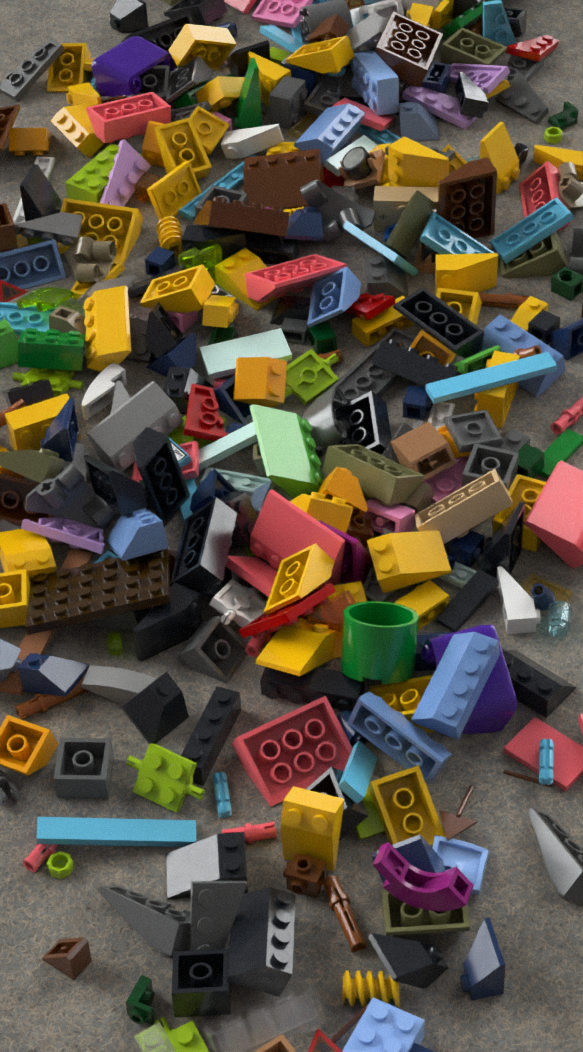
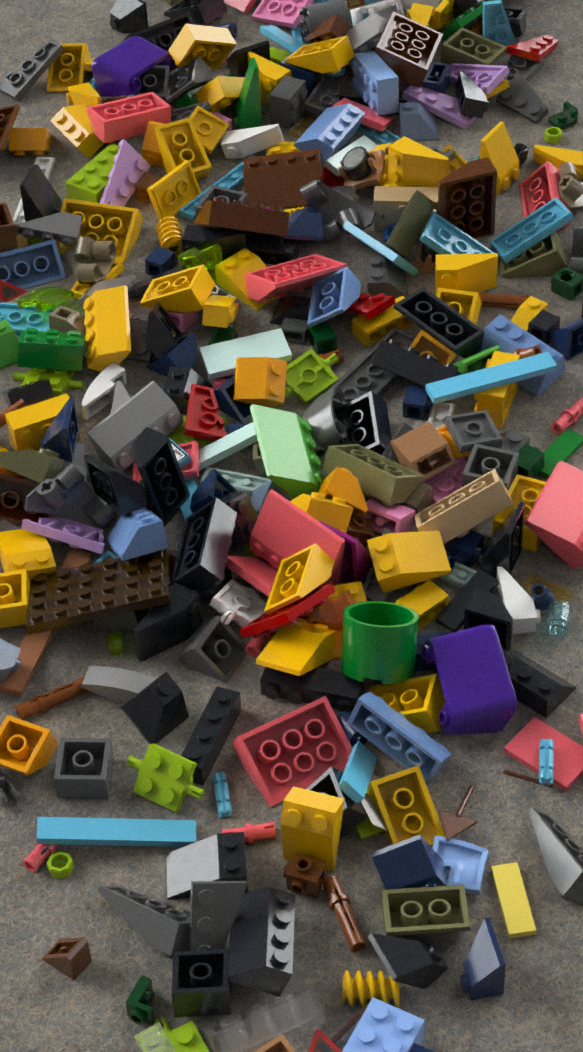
(50, 674): dark blue slope -> none
(372, 812): none -> white sticker
(420, 888): magenta arch -> none
(457, 683): medium blue slope -> none
(488, 609): none -> black slope
(513, 900): none -> light yellow tile

